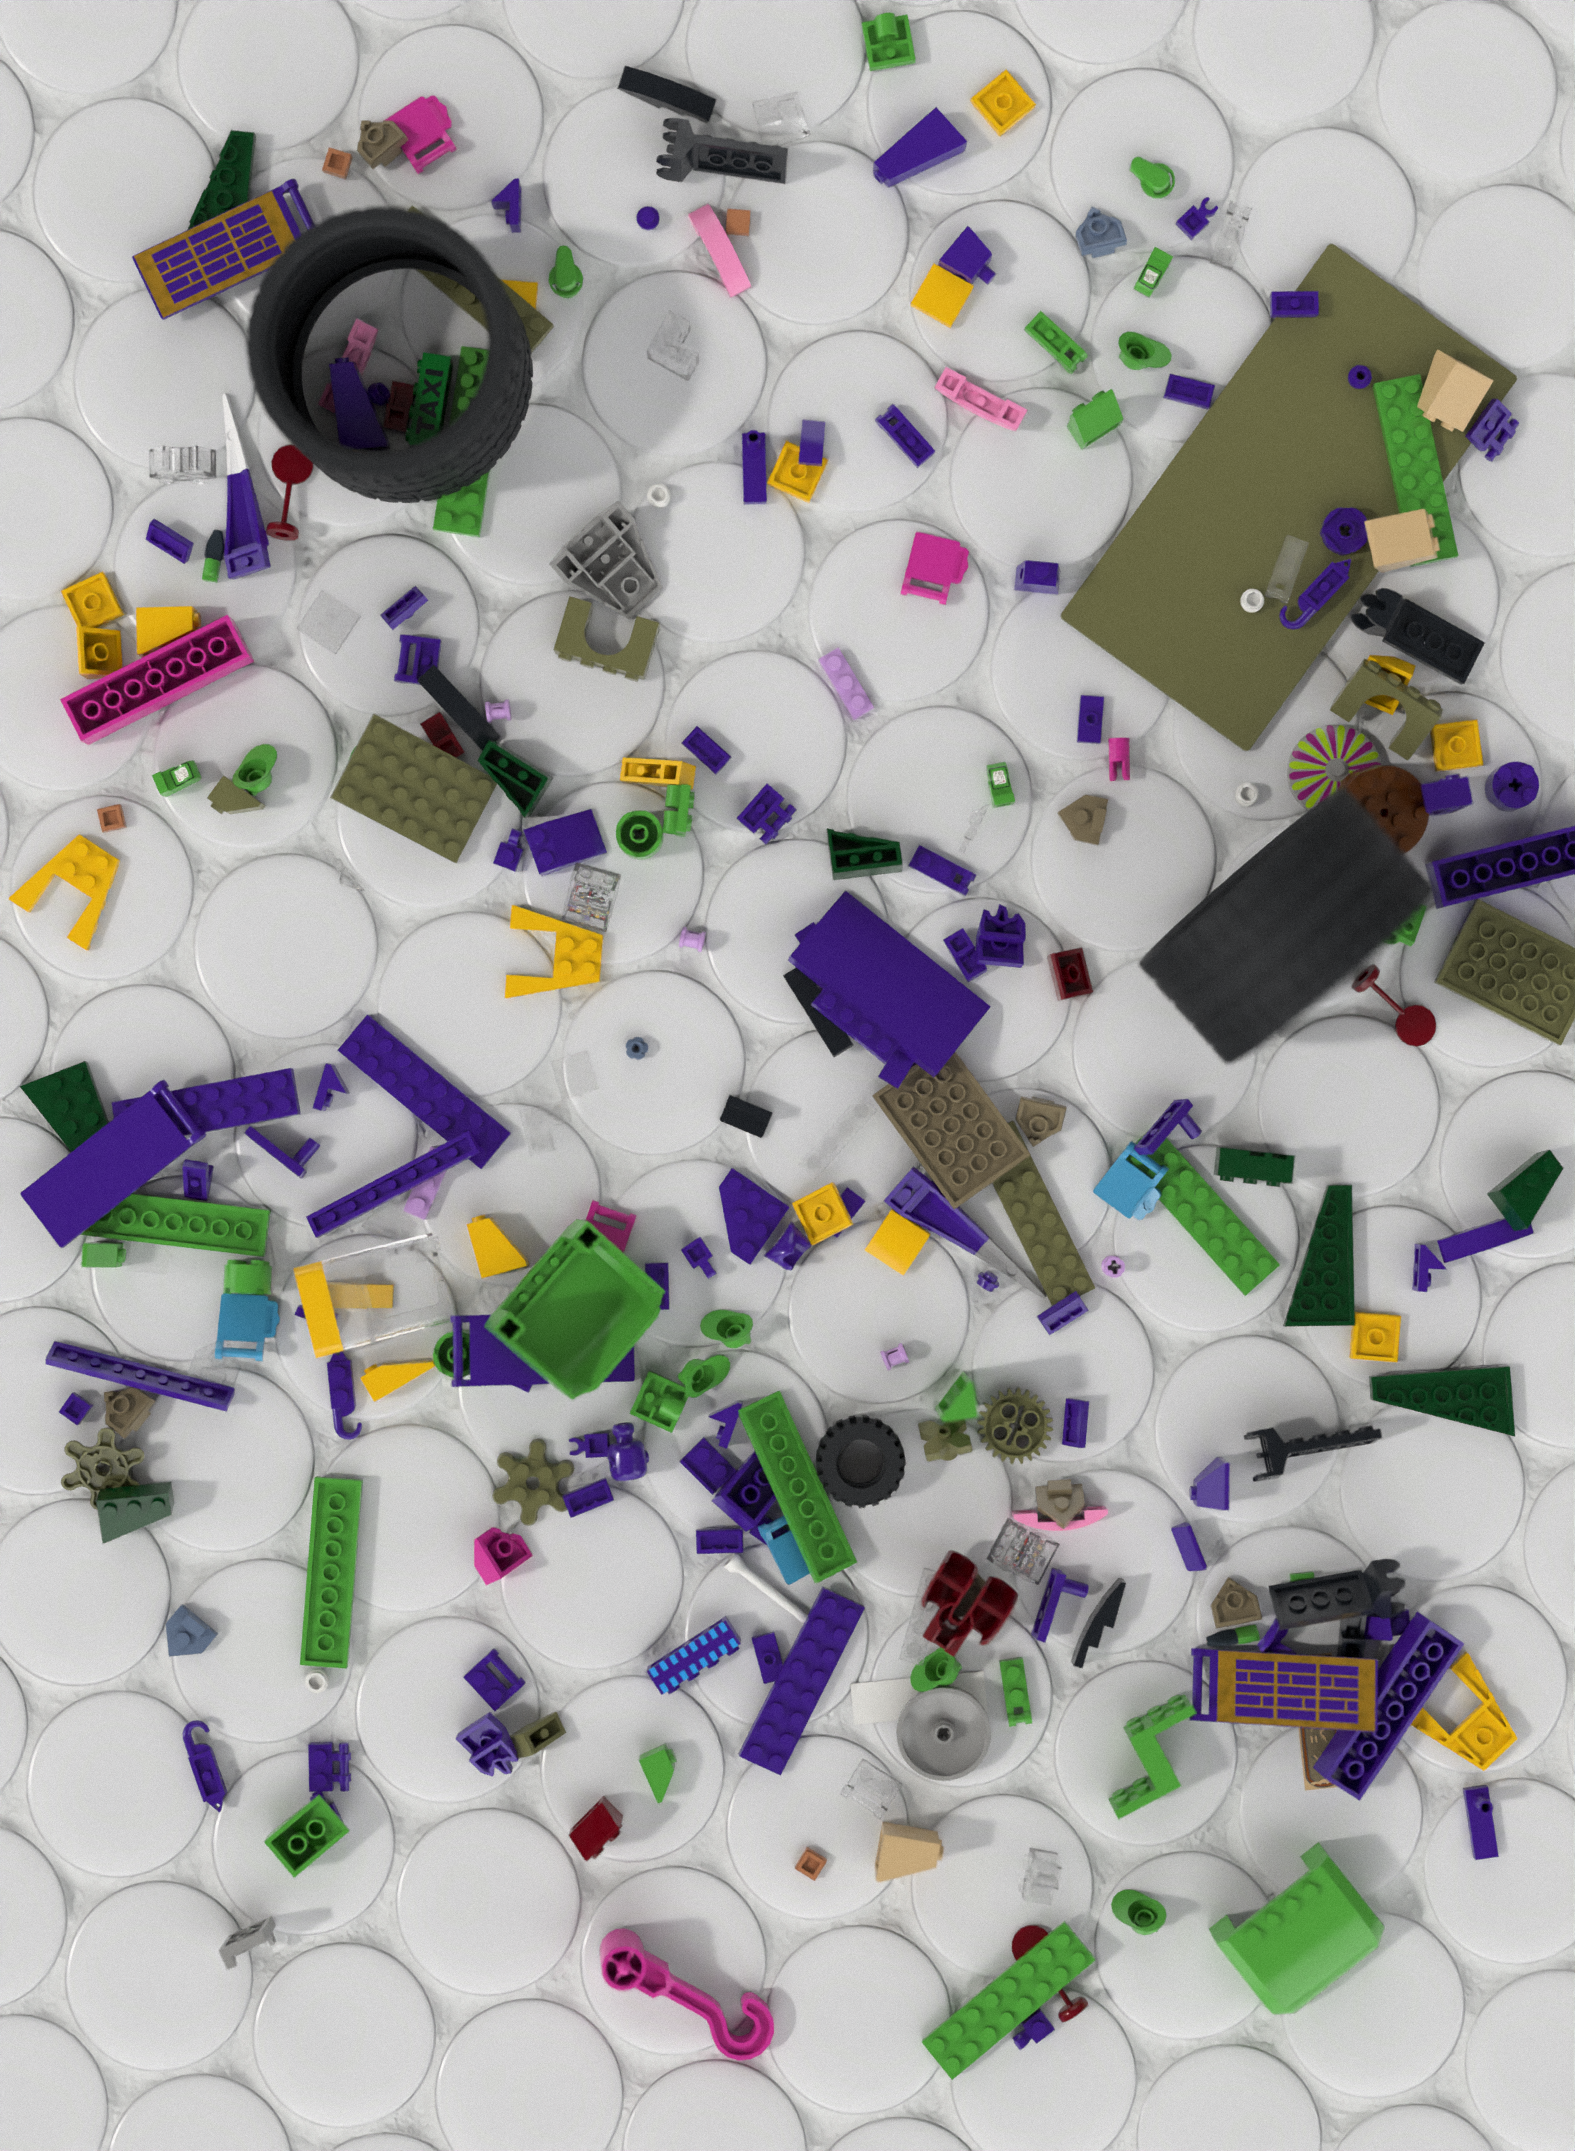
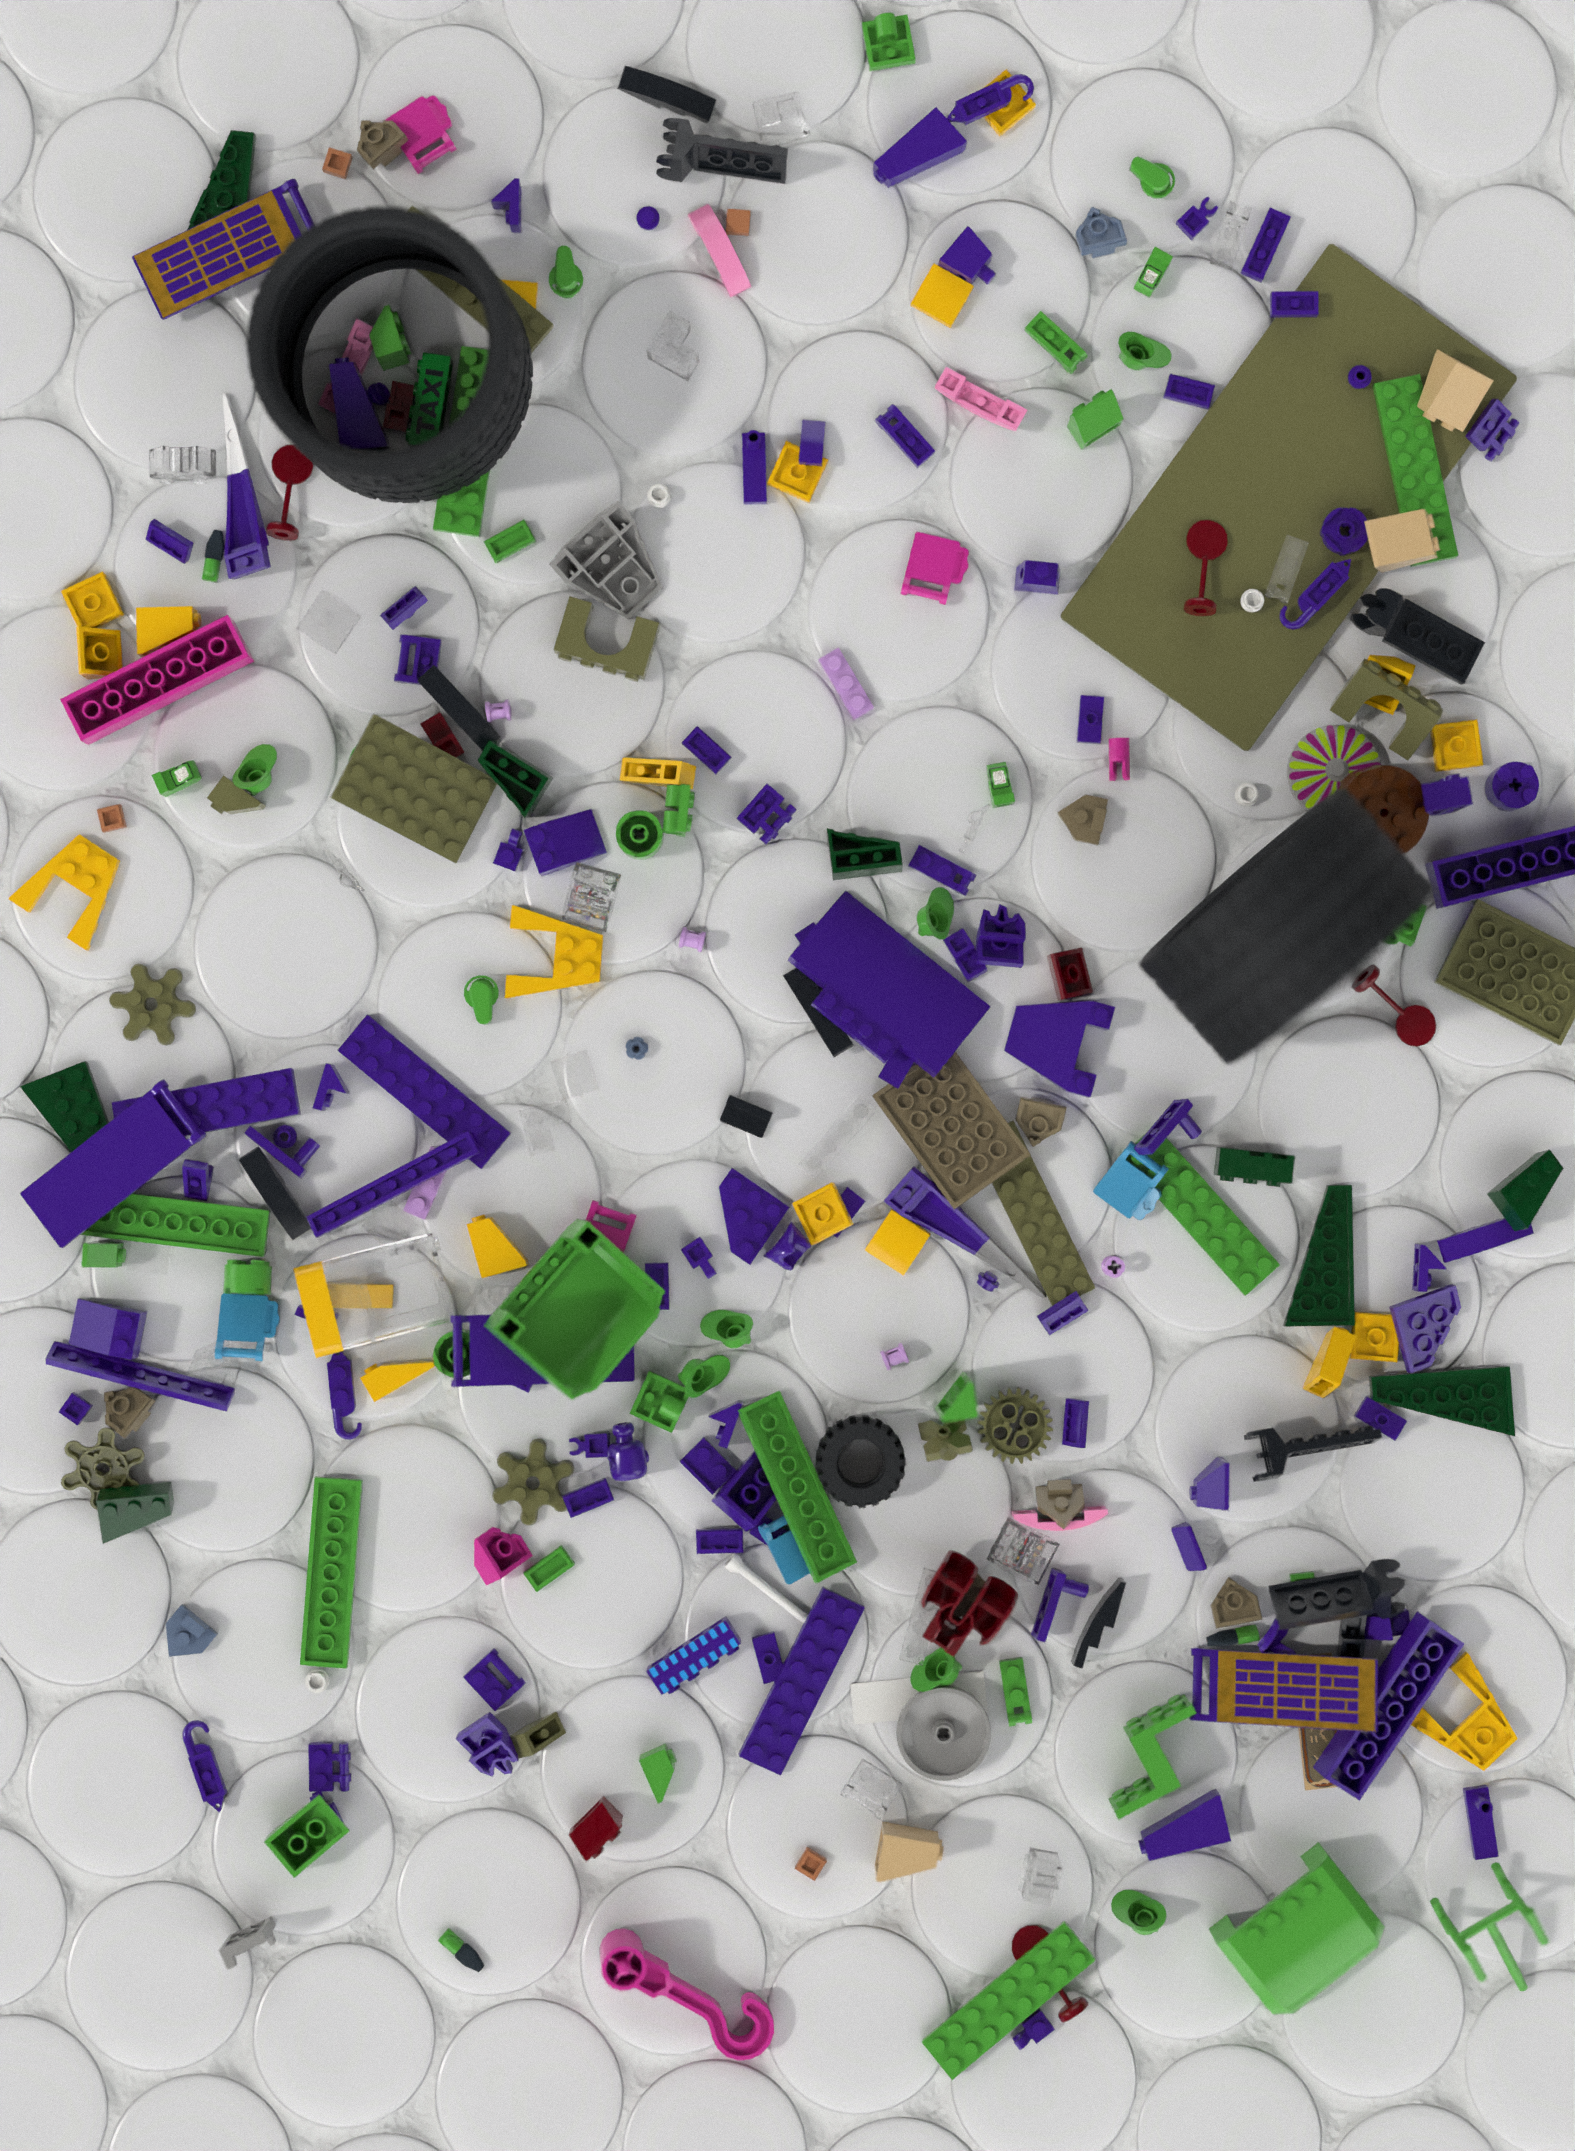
(108, 1329): none -> dark purple slope
(167, 1008): none -> olive plate
(275, 1193): none -> black slope
(291, 1133): none -> dark purple plate
(388, 342): none -> bright green slope
(463, 1951): none -> piece
(482, 997): none -> bright green piece
(509, 541): none -> bright green tile
(549, 1568): none -> bright green tile
(937, 915): none -> bright green piece
(988, 99): none -> dark purple plate
(1050, 1039): none -> dark purple wedge
(1187, 1829): none -> dark purple slope
(1206, 542): none -> dark red piece
(1265, 245): none -> dark purple plate
(1330, 1362): none -> yellow slope
(1380, 1418): none -> dark purple plate
(1424, 1325): none -> dark purple plate
(1490, 1924): none -> bright green piece

